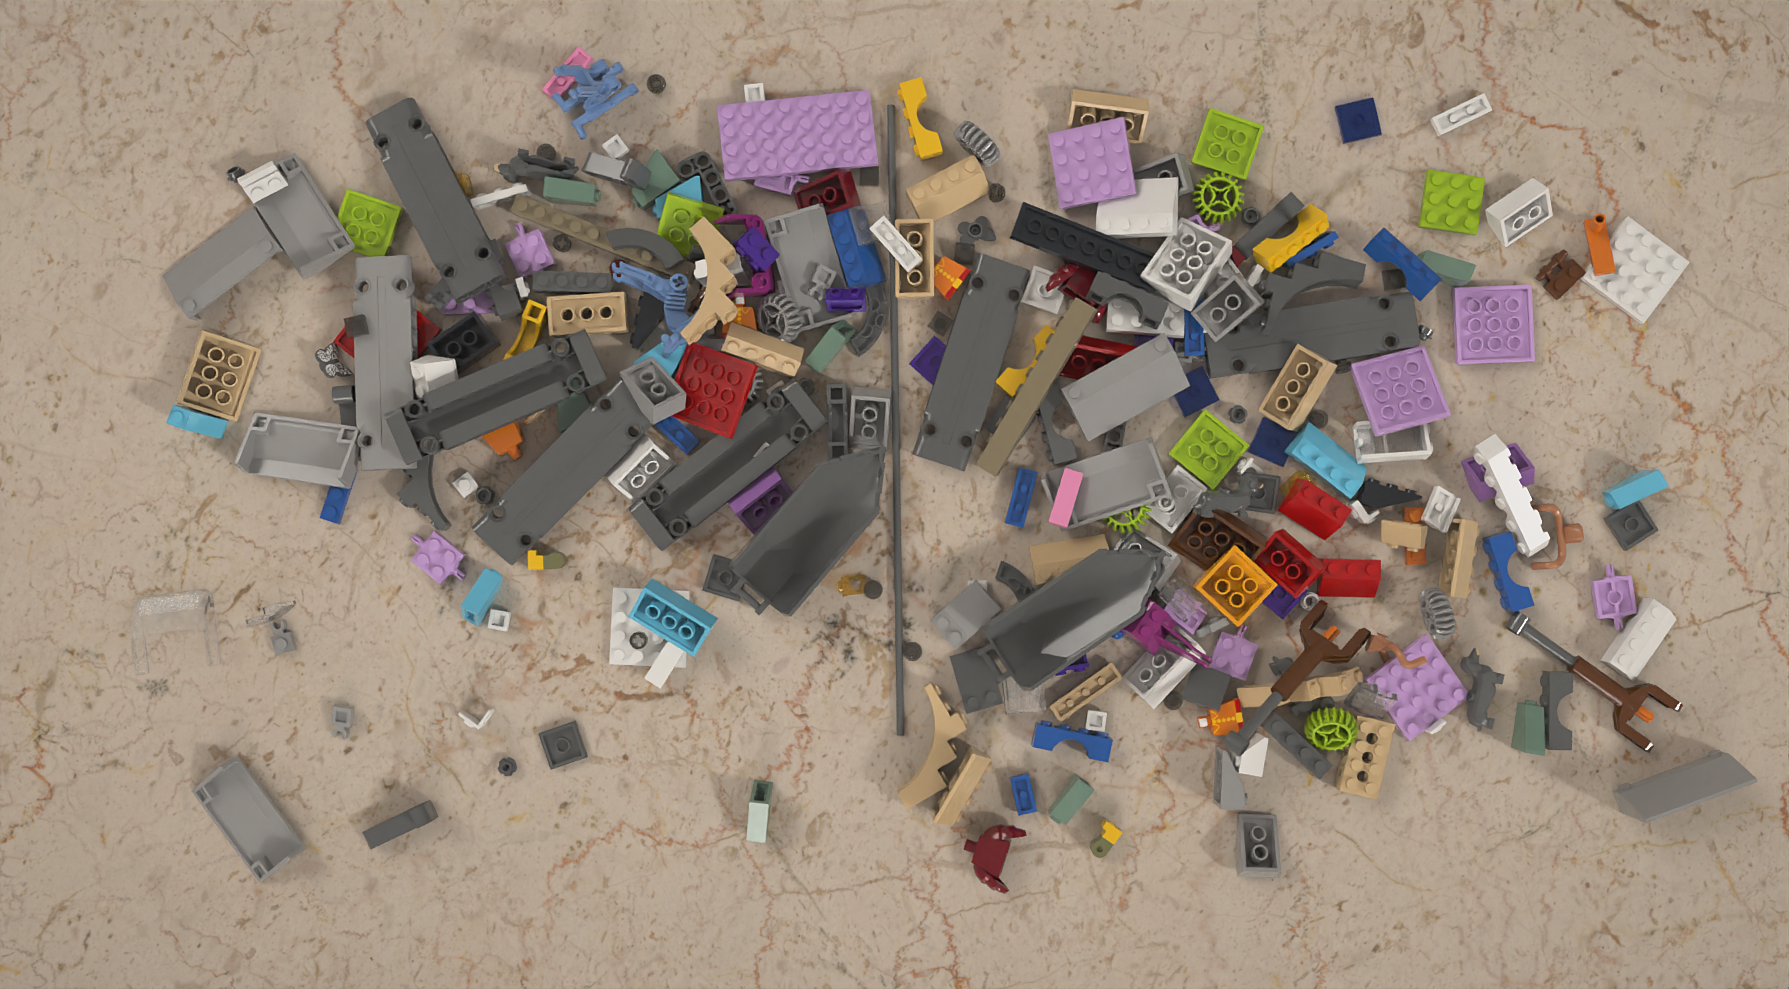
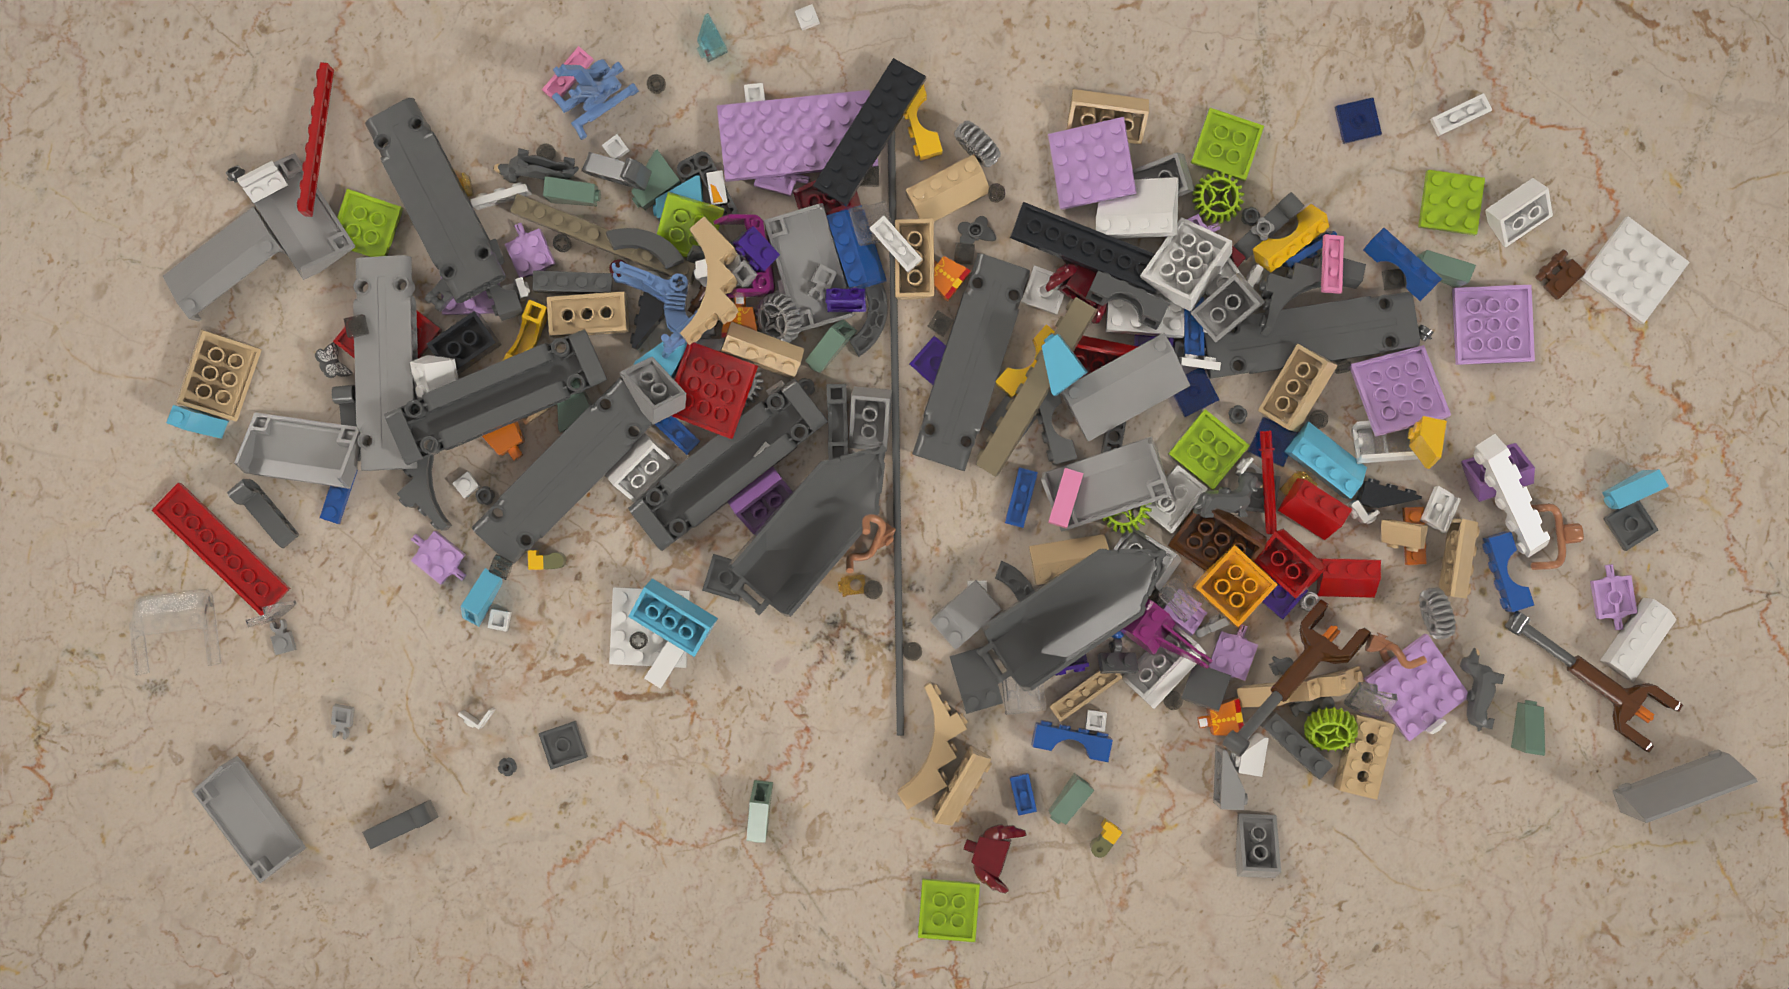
(220, 548): none -> red plate
(264, 511): none -> dark grey beam
(316, 133): none -> red plate
(501, 567): none -> clear smoke plate
(709, 40): none -> clear light blue slope
(716, 187): none -> white sticker
(744, 274): none -> light grey slope
(807, 17): none -> white plate
(869, 132): none -> black plate
(883, 537): none -> nougat piece
(948, 910): none -> lime plate
(1061, 364): none -> medium azure slope
(1116, 661): none -> dark grey plate
(1207, 363): none -> white plate
(1267, 226): none -> light grey plate
(1268, 481): none -> red axle
(1332, 264): none -> bright pink tile
(1427, 440): none -> yellow slope
(1555, 687): dark grey arch -> none
(1599, 245): orange piece -> none

